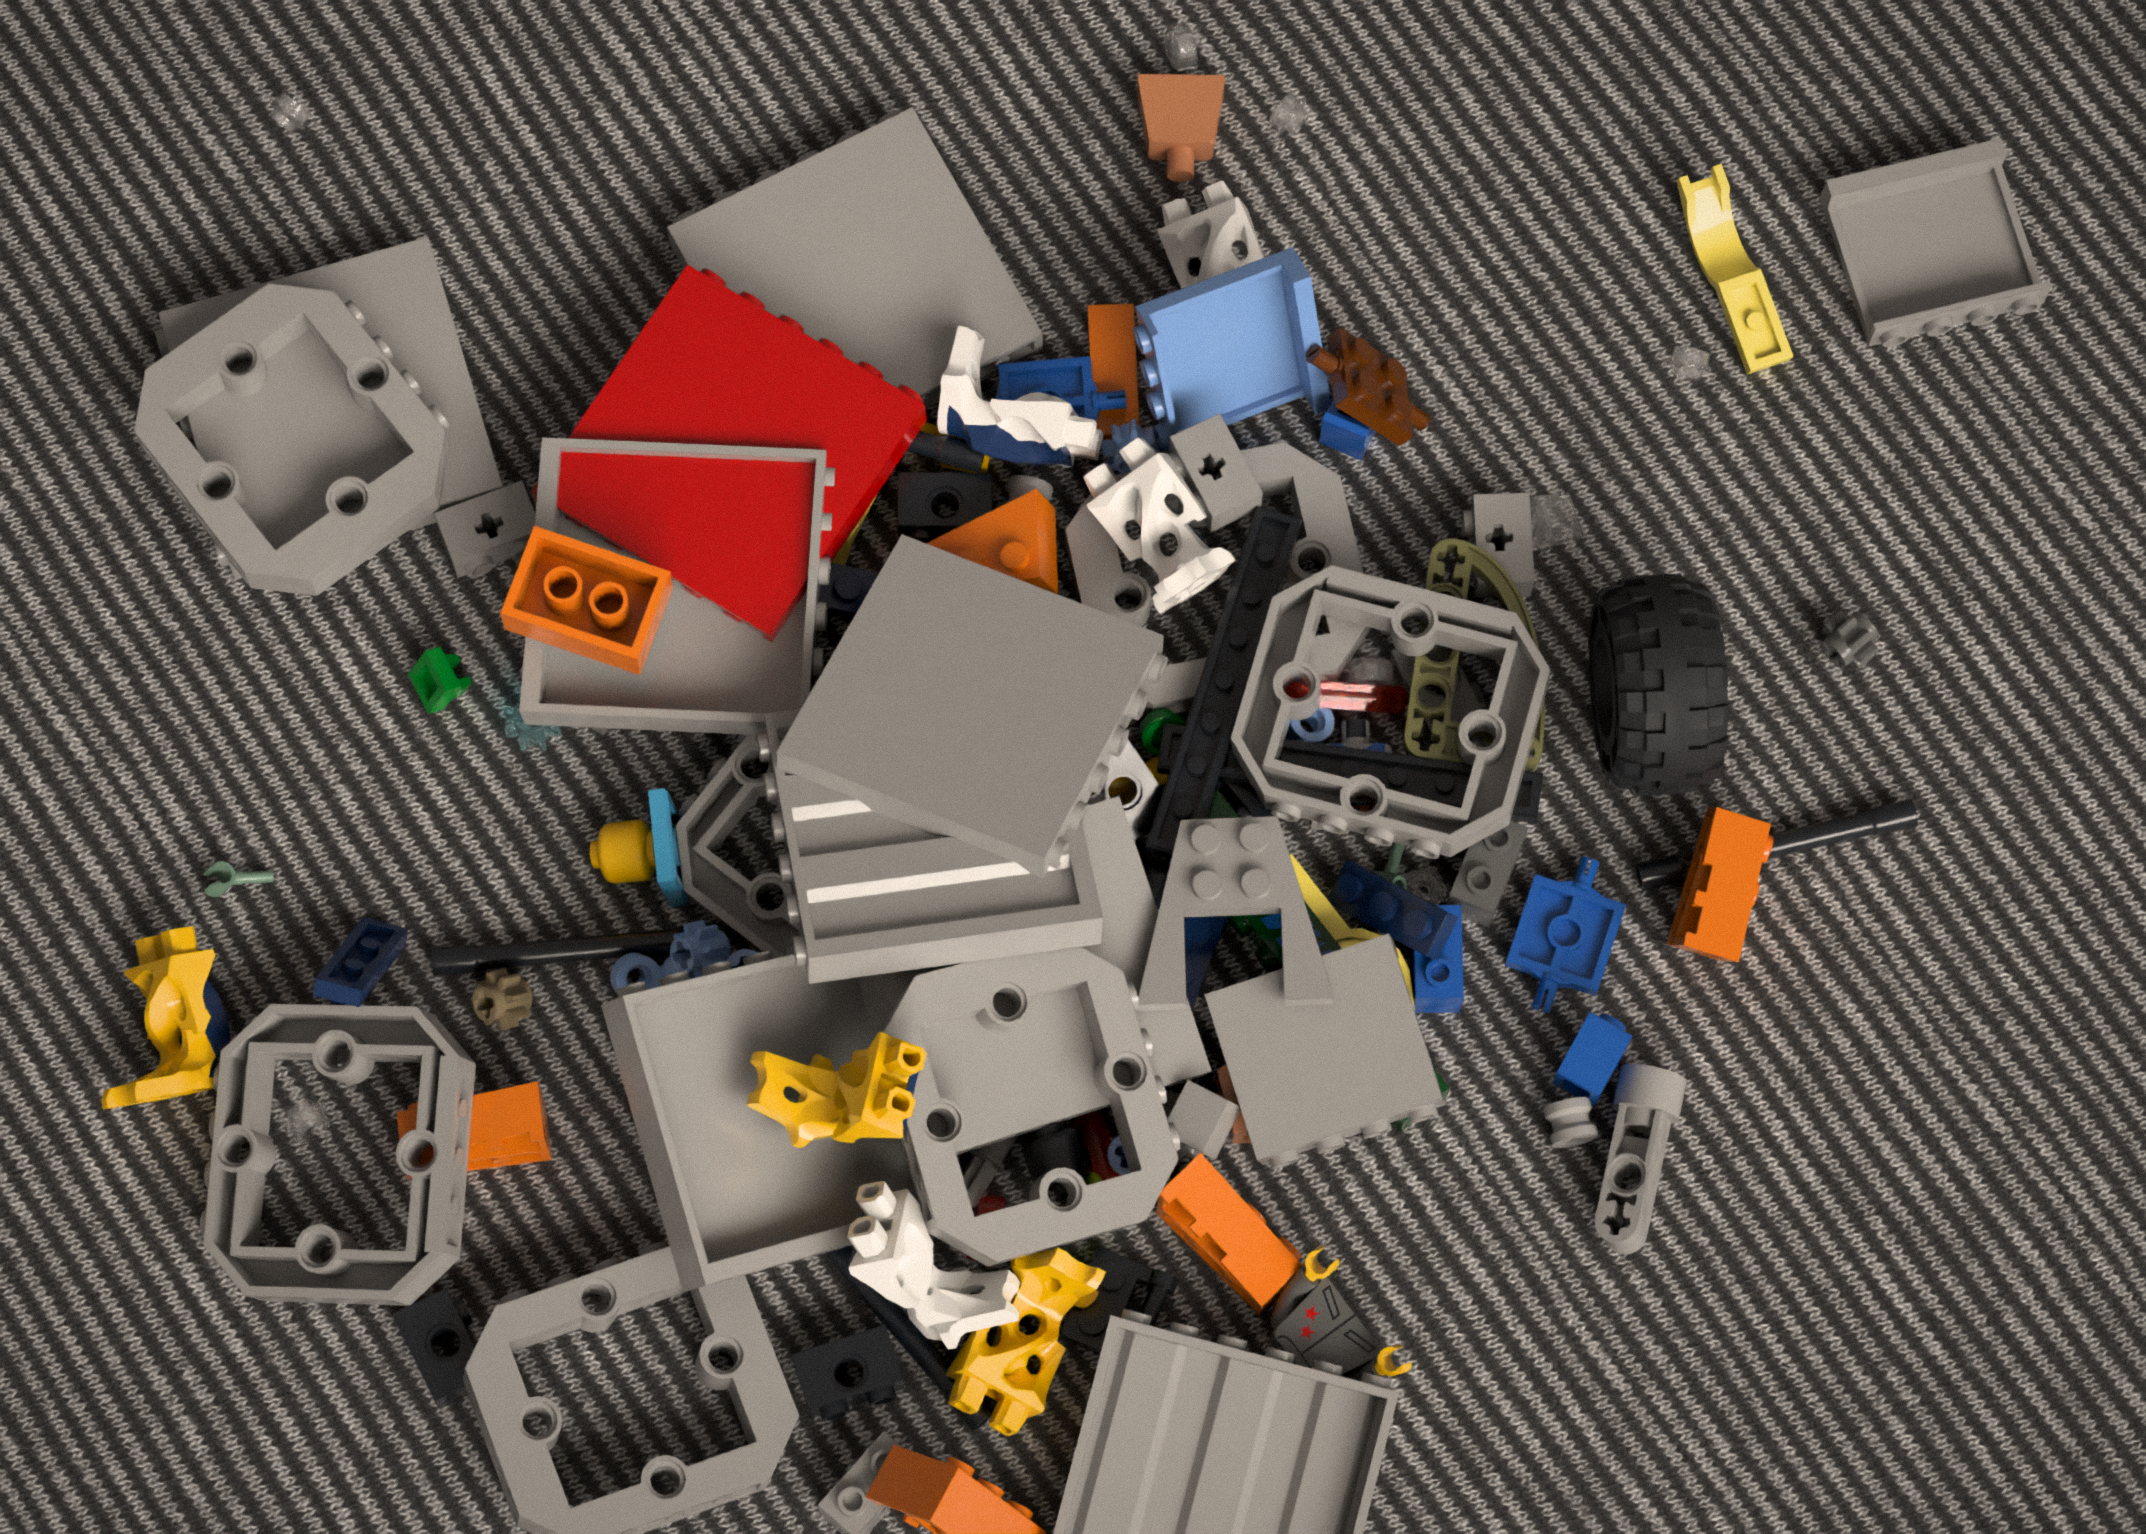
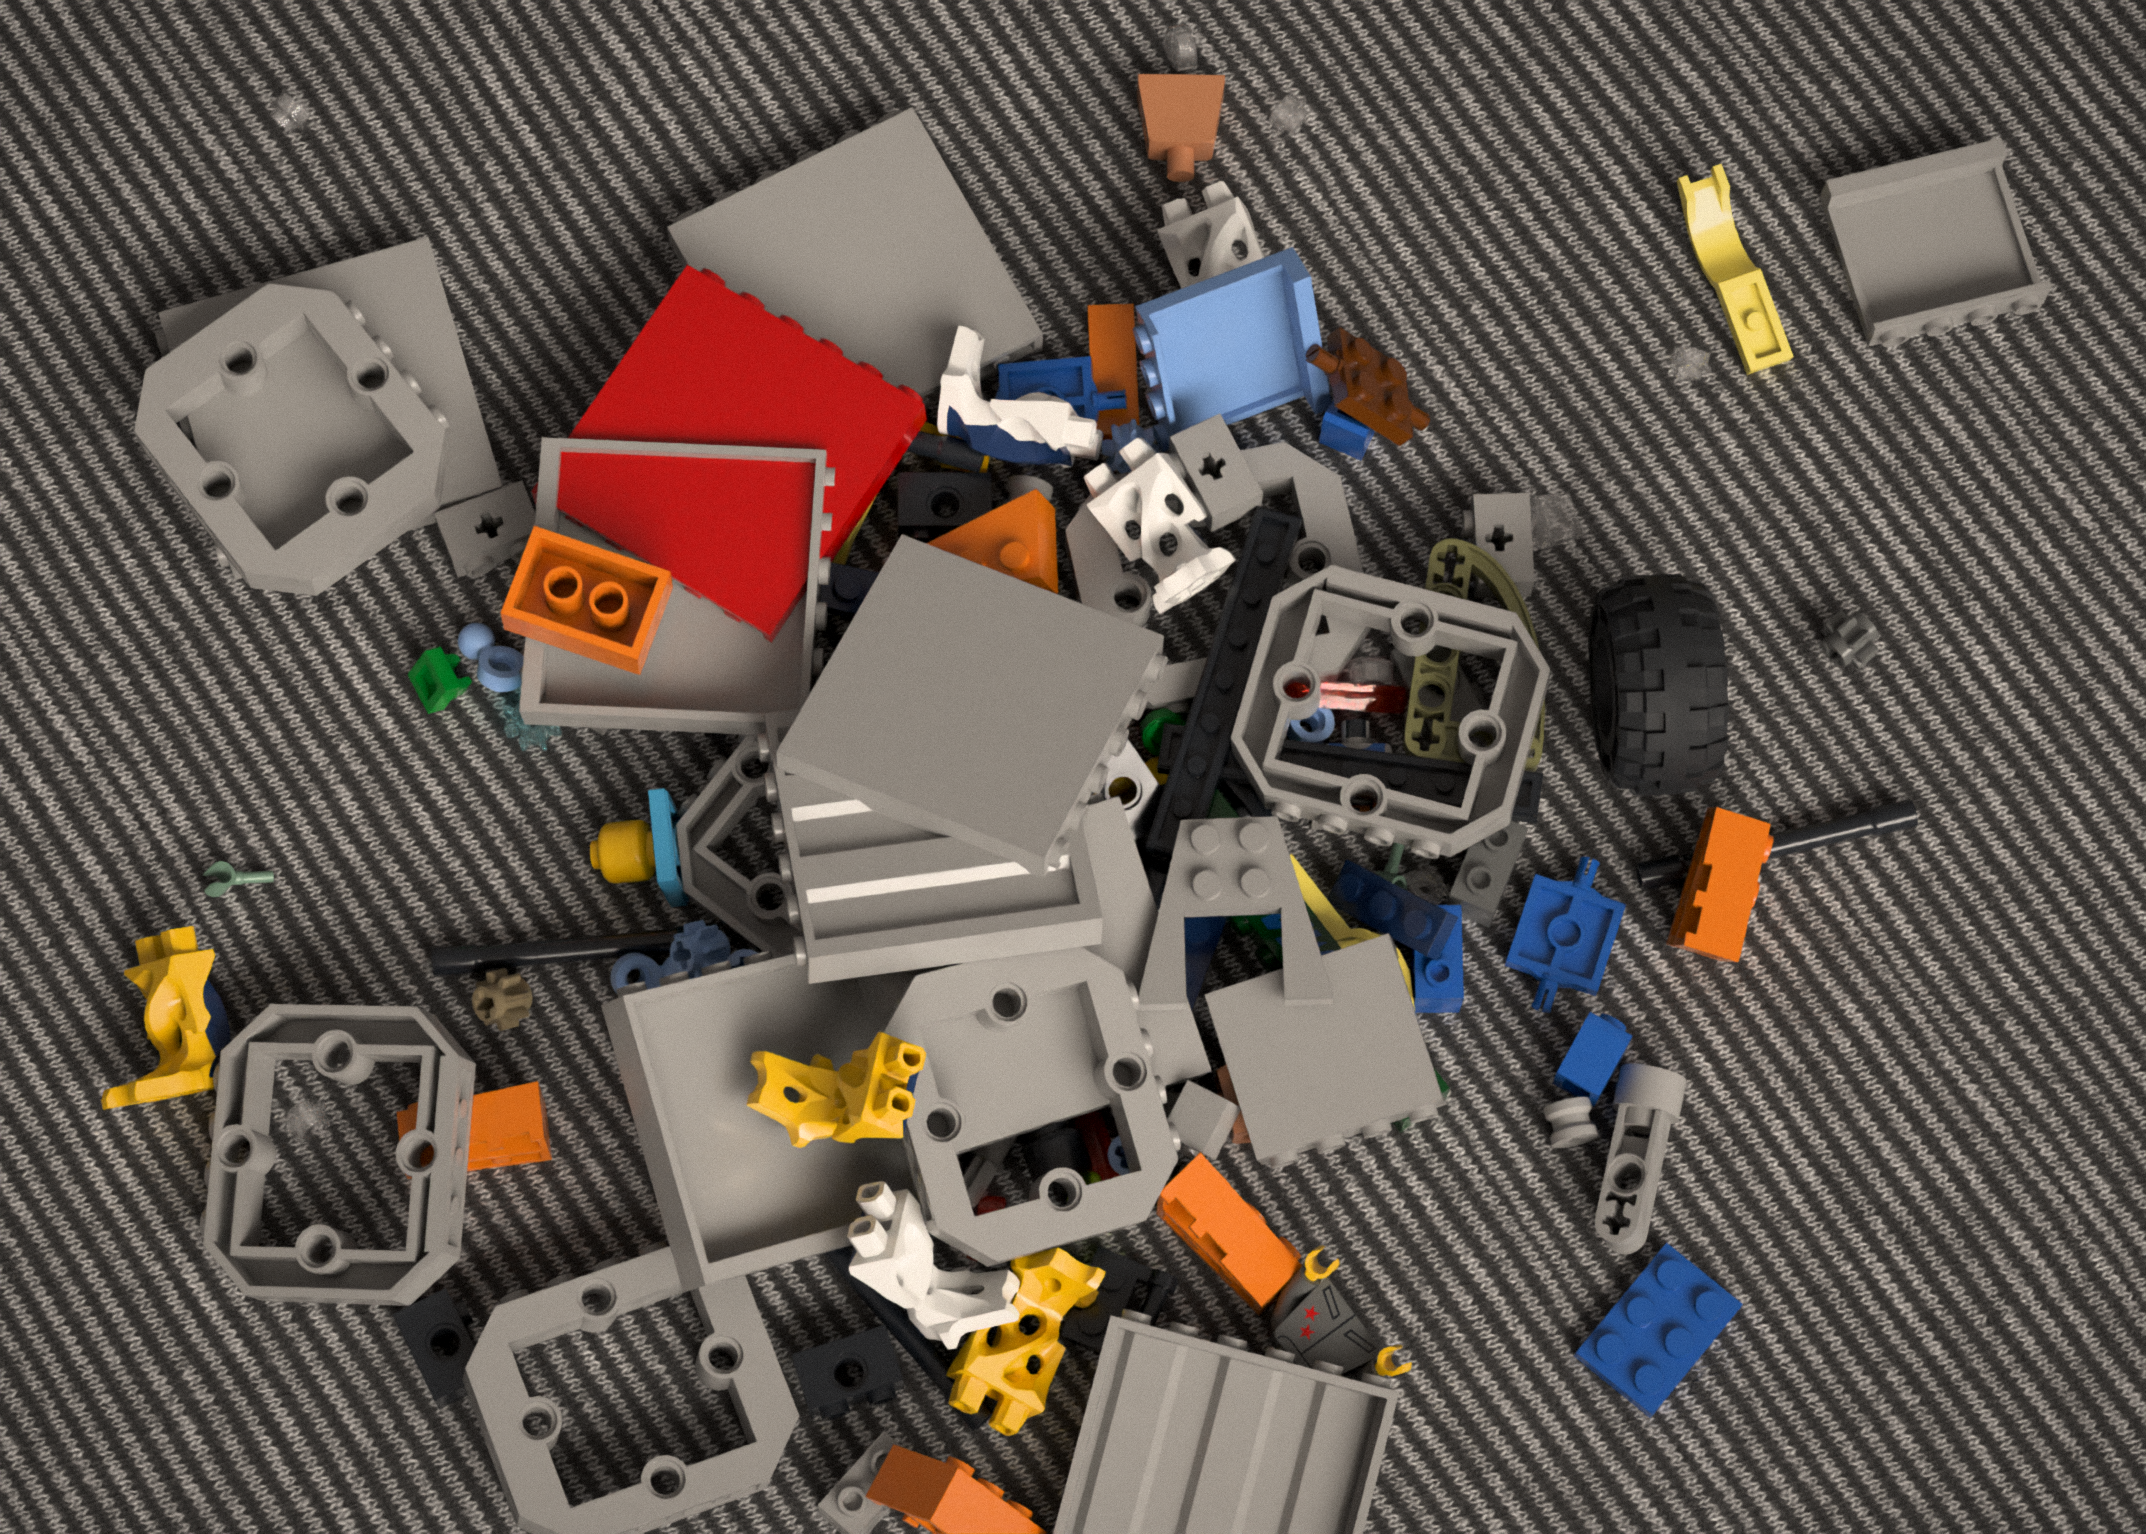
(360, 962): dark blue plate -> none
(497, 665): none -> light blue plate
(1658, 1330): none -> blue plate

